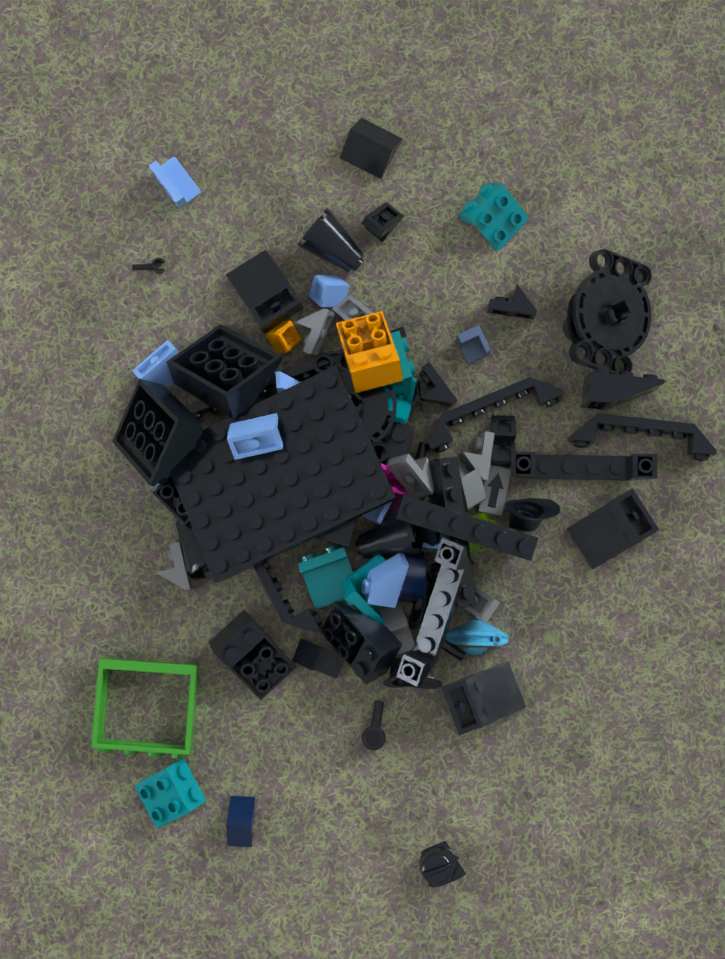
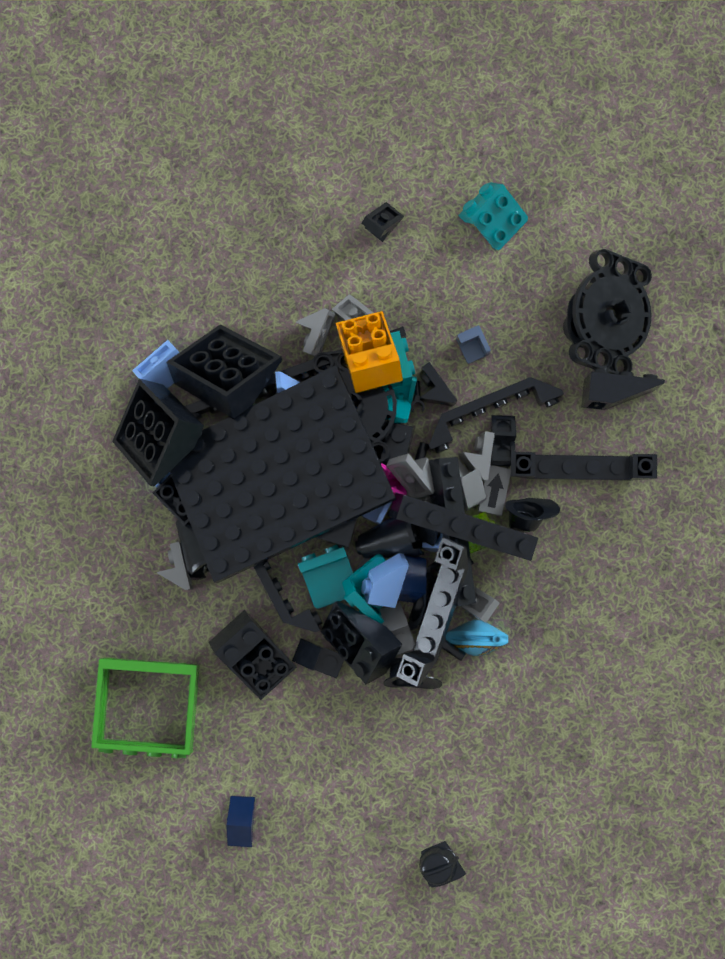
(150, 266): black hand -> none
(170, 793): teal bracket -> none
(175, 181): light blue panel -> none
(254, 436): light blue panel -> none
(265, 291): black slope -> none
(283, 337): light orange slope -> none
(328, 290): light blue panel -> none
(332, 243): black cone -> none
(370, 147): black slope -> none
(373, 736): black plate -> none
(483, 697): black slope -> none
(520, 307): black slope -> none
(612, 528): black slope -> none
(697, 442): black slope -> none

